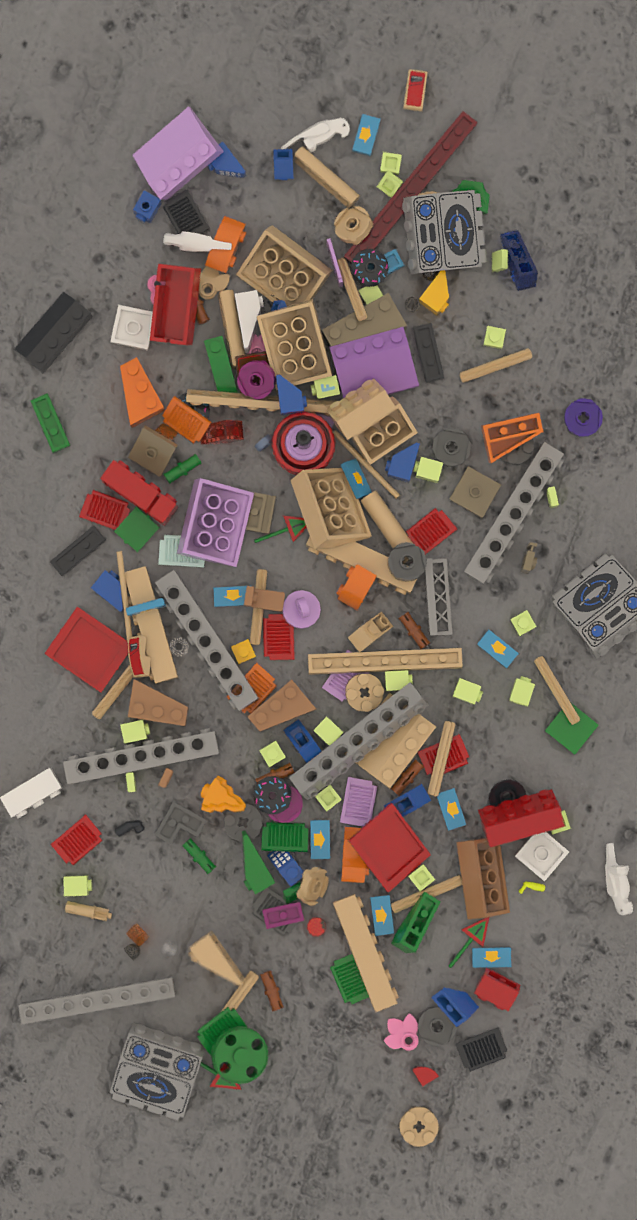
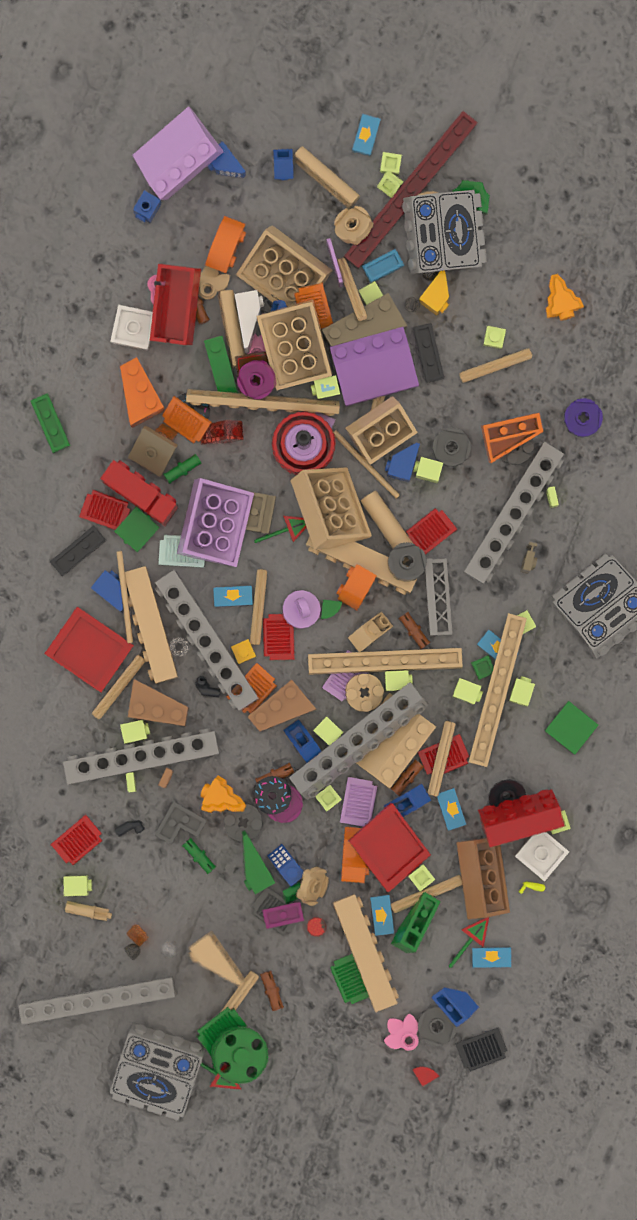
(31, 793): white brick -> none
(53, 332): black slope -> none
(138, 661): slope -> none
(144, 607): dark azure tile -> none
(185, 214): black window -> none
(194, 242): white animal -> none
(205, 689): none -> black arm
(263, 443): sand blue tile -> none
(264, 599): medium nougat bracket -> none
(272, 754): yellowish green brick -> none
(285, 837): green window -> none
(289, 397): blue slope -> none
(319, 297): none -> orange window
(320, 133): white animal -> none
(320, 839): dark azure tile -> none
(330, 608): none -> green tile
(356, 478): dark azure tile -> none
(360, 408): tan brick -> none
(363, 274): black dish -> none
(410, 1119): tan plate -> none
(415, 90): slope -> none
(475, 492): dark tan plate -> none
(483, 667): none -> green tile
(497, 690): none -> tan plate
(497, 989): red brick -> none
(499, 260): yellowish green tile -> none
(519, 261): clear blue slope -> none
(557, 690): tan axle -> none
(562, 300): none -> light orange rock
(617, 882): white animal -> none

